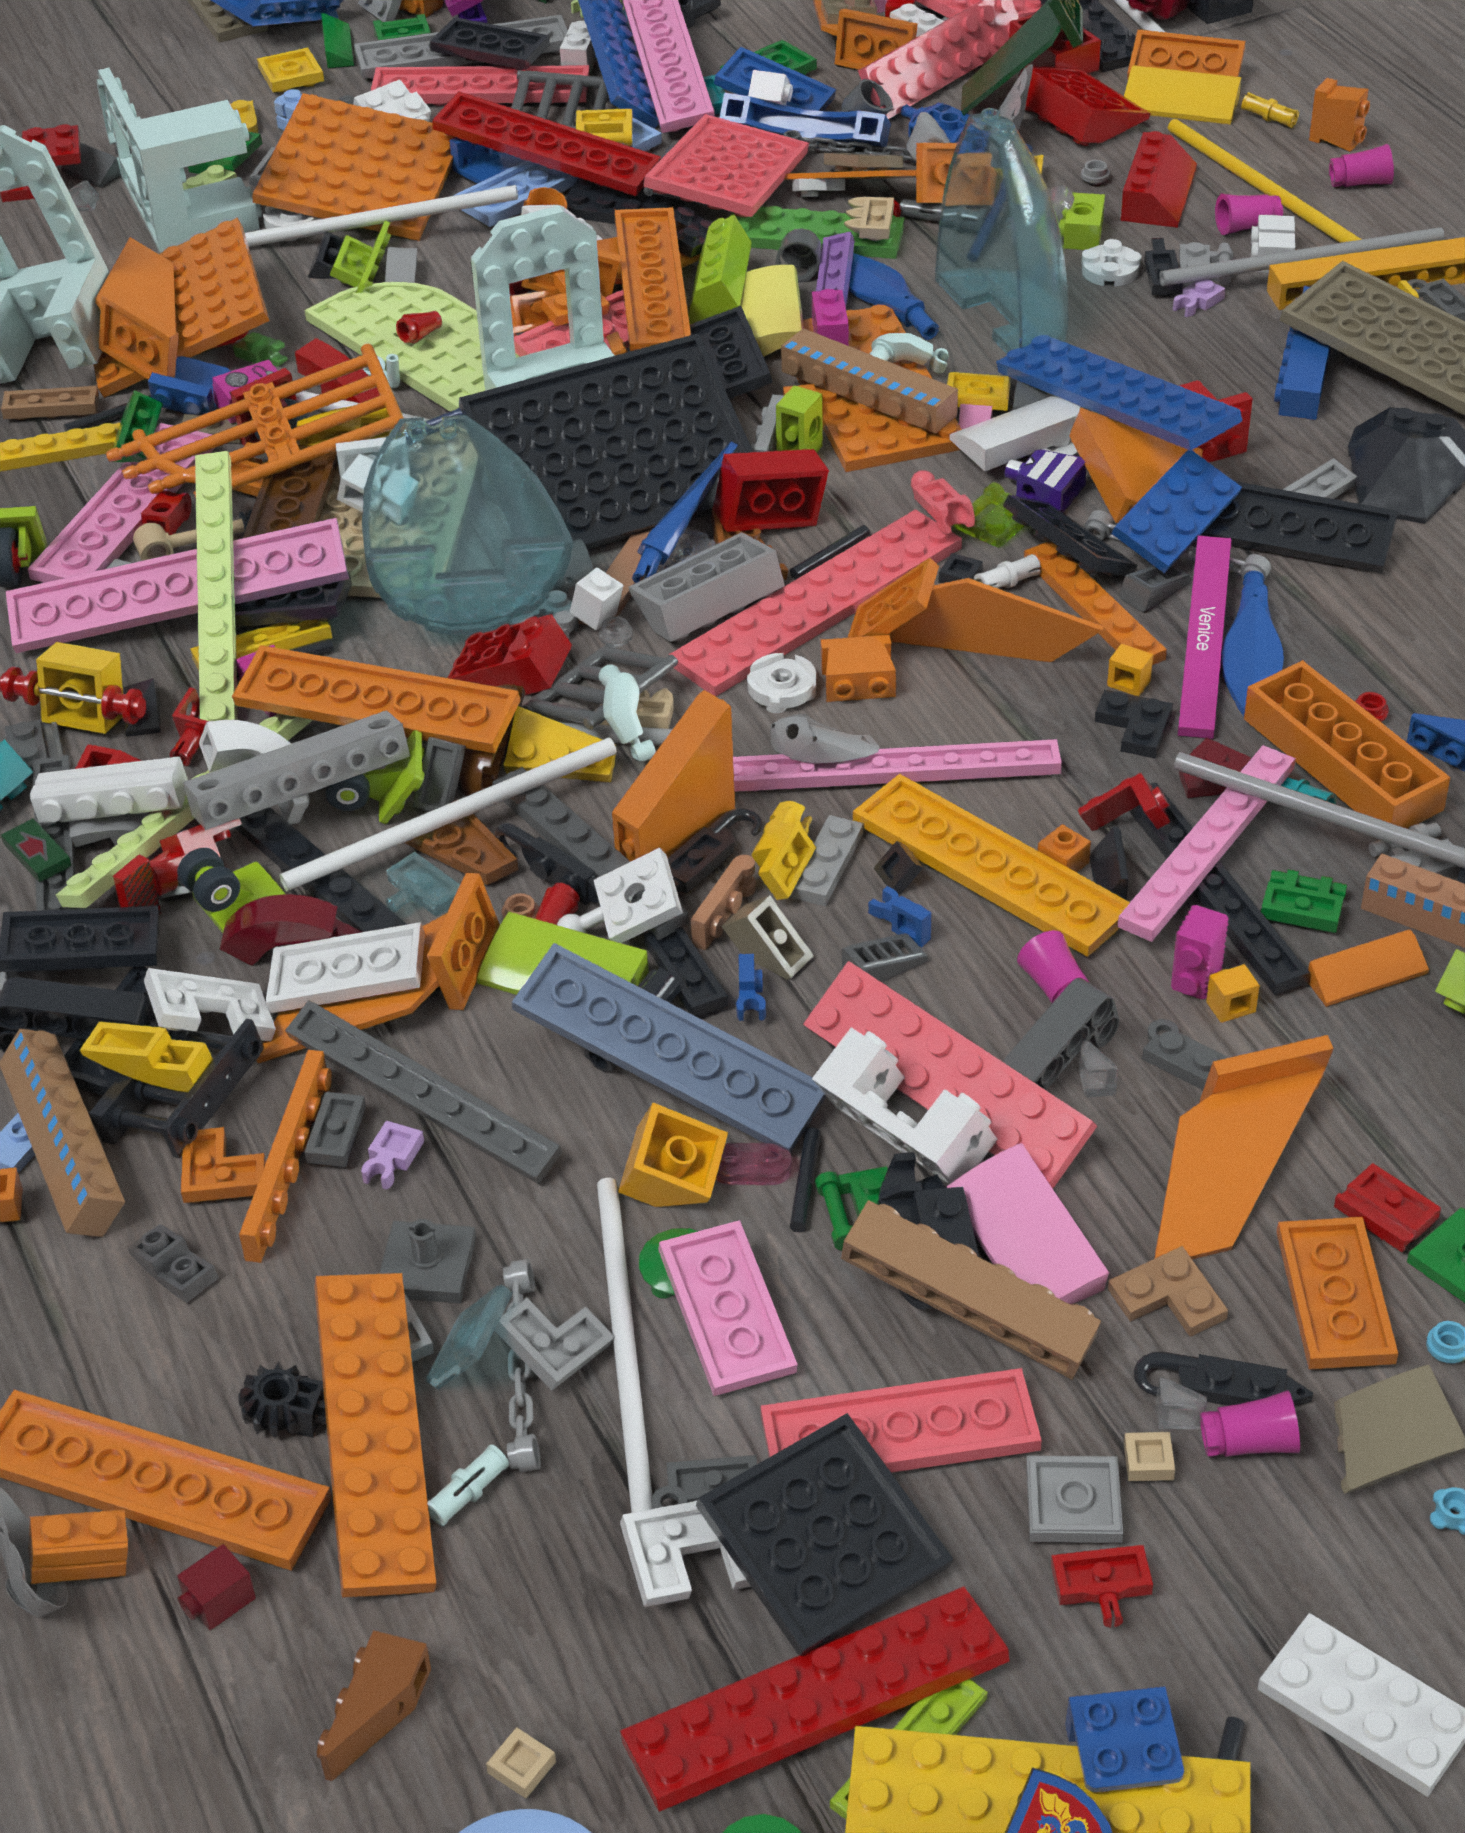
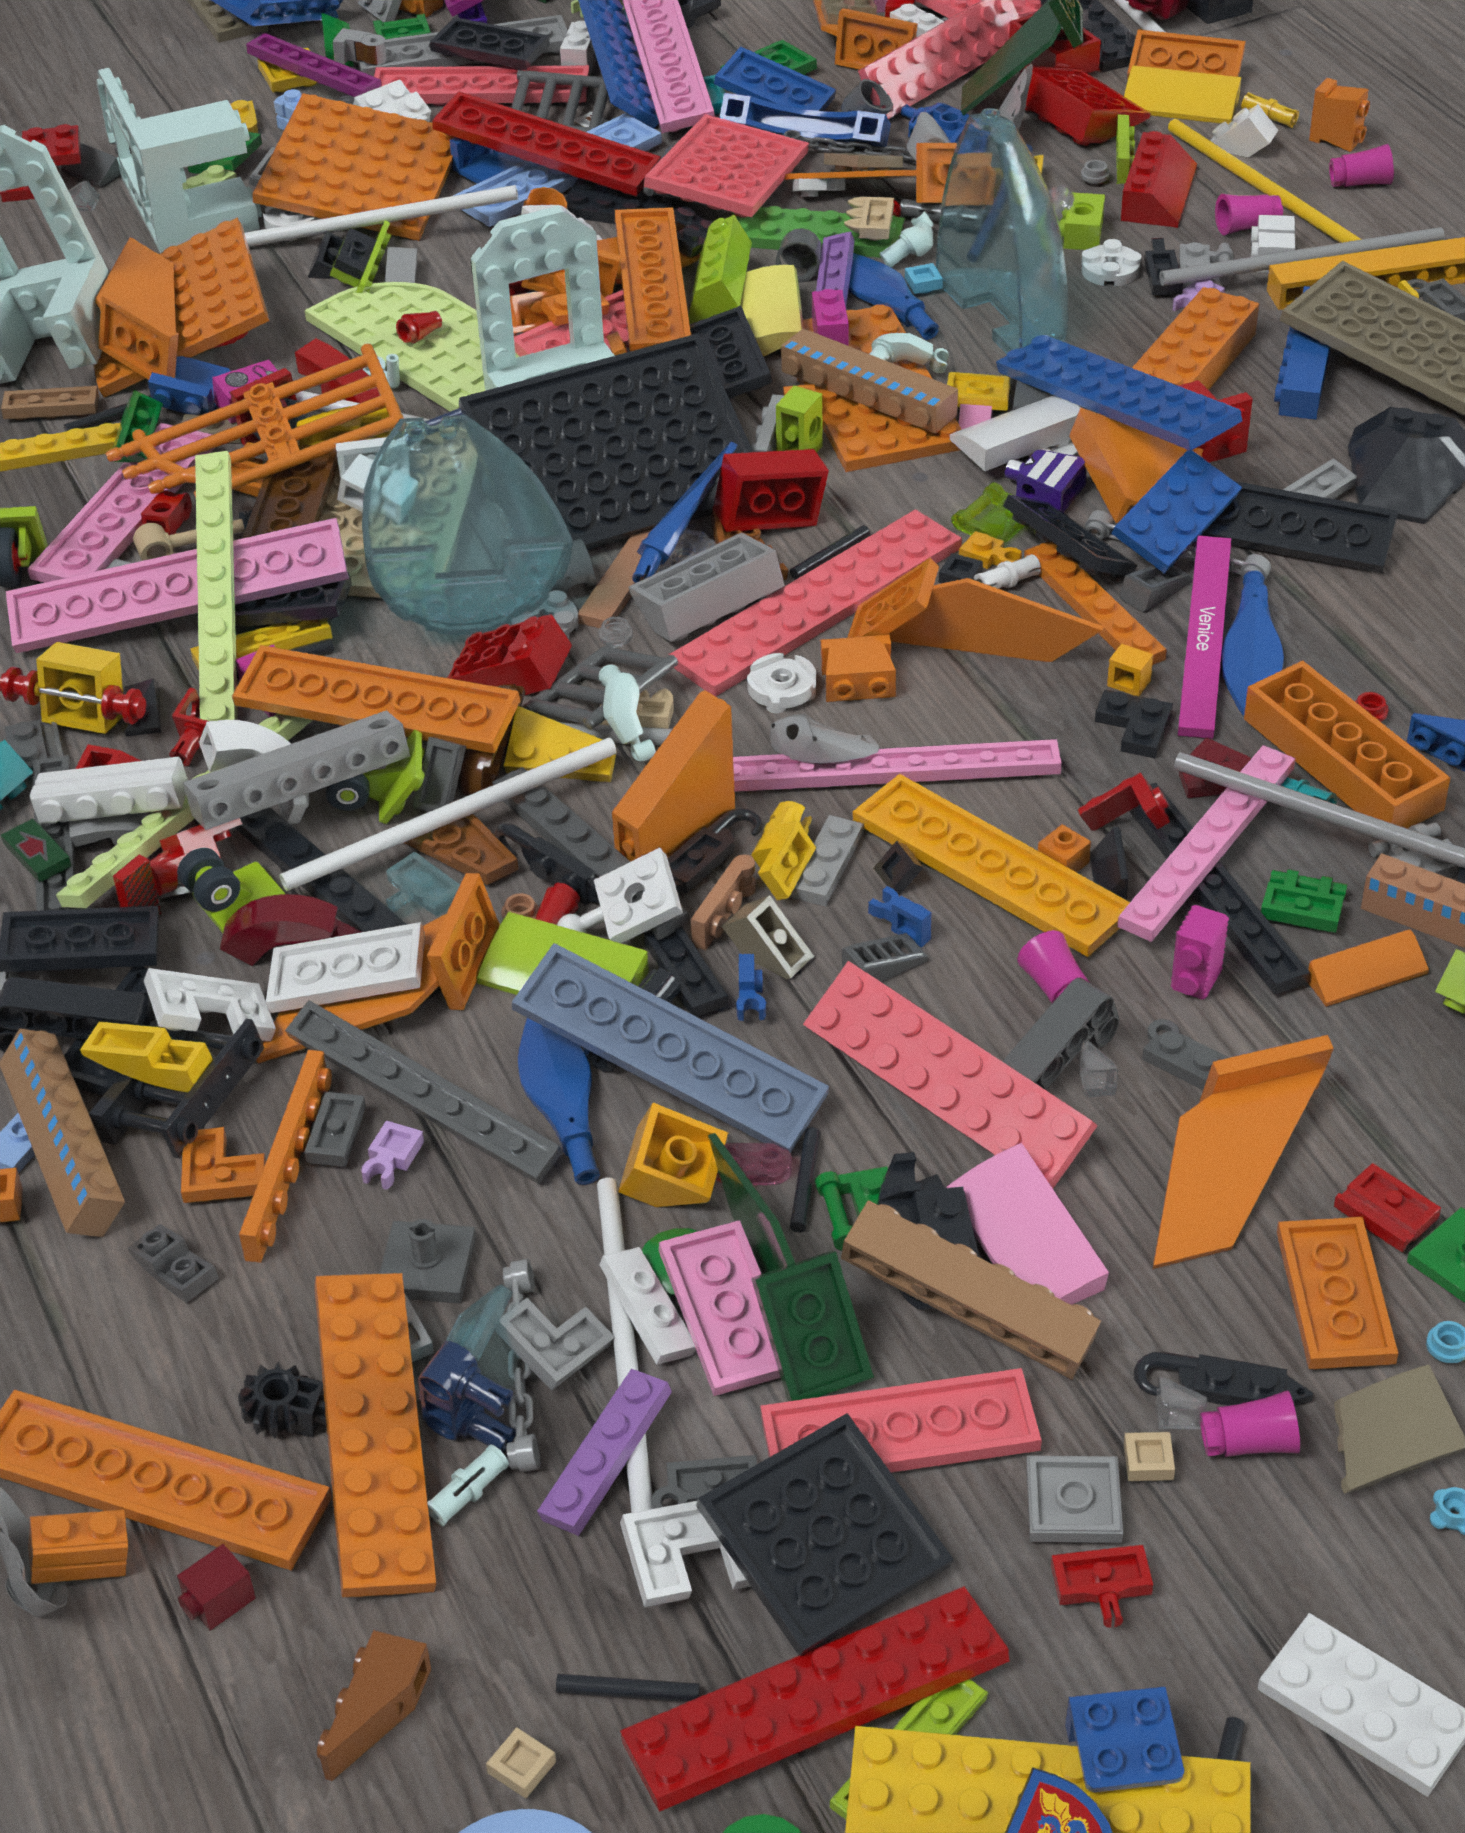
(258, 348): bright green plate -> none
(312, 65): none -> magenta plate
(354, 253): none -> black plate
(359, 47): none -> light grey leg
(456, 1395): none -> dark blue piece
(559, 1086): none -> blue animal
(596, 598): white brick -> none
(604, 1452): none -> medium lavender plate
(608, 124): yellow plate -> none
(627, 1688): none -> black bar
(648, 1305): none -> white plate
(771, 87): white brick -> none
(800, 1302): none -> dark green piece
(863, 1077): white plate -> none
(912, 240): none -> light aqua arm
(923, 278): none -> medium azure plate
(942, 501): coral plate -> none
(989, 550): none -> light orange plate
(1124, 148): none -> lime plate
(1173, 1282): medium nougat plate -> none
(1202, 339): none -> orange brick
(1232, 993): light orange plate -> none
(1246, 133): none -> white slope

